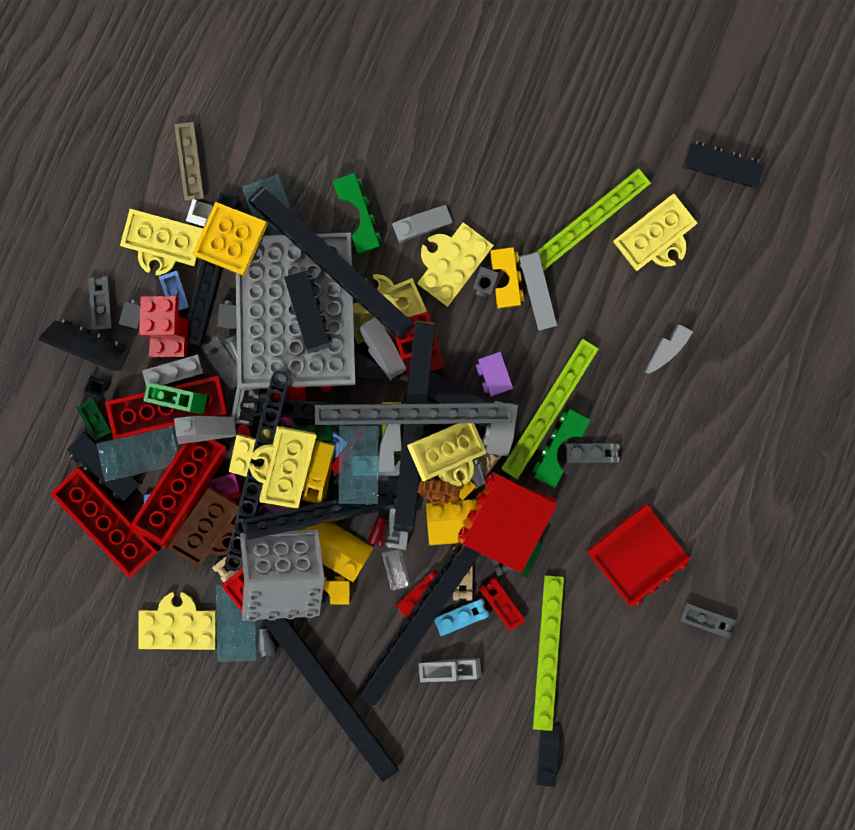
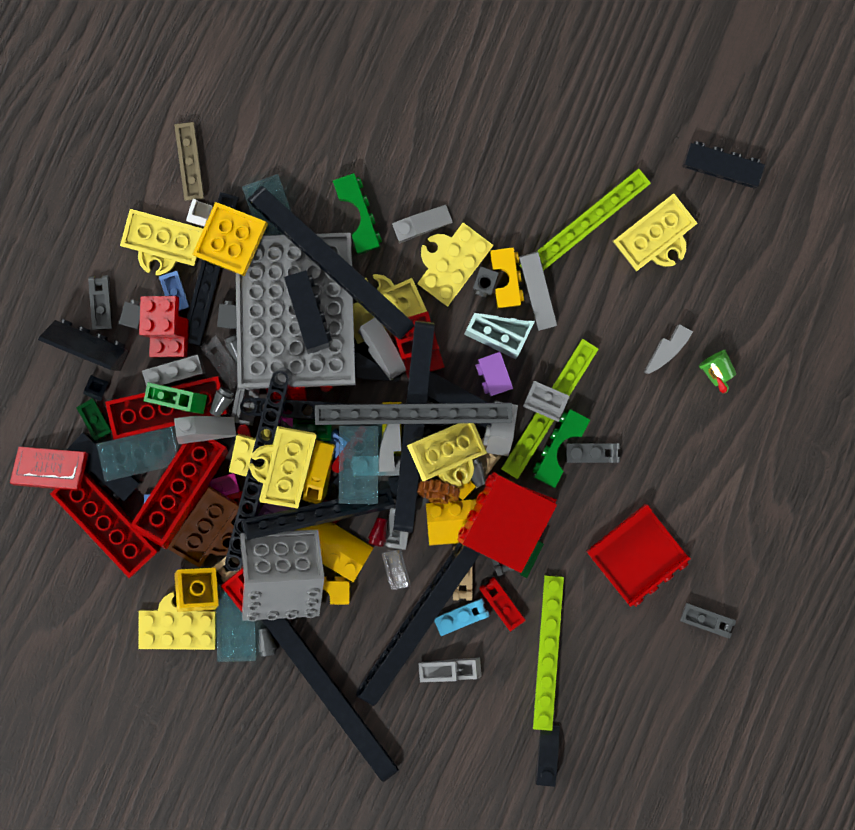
(49, 468): none -> tile
(196, 589): none -> yellow brick
(221, 401): none -> dark grey cone
(410, 600): red plate -> none
(499, 333): none -> light aqua wedge
(546, 401): none -> light grey plate
(719, 369): none -> bright green hat

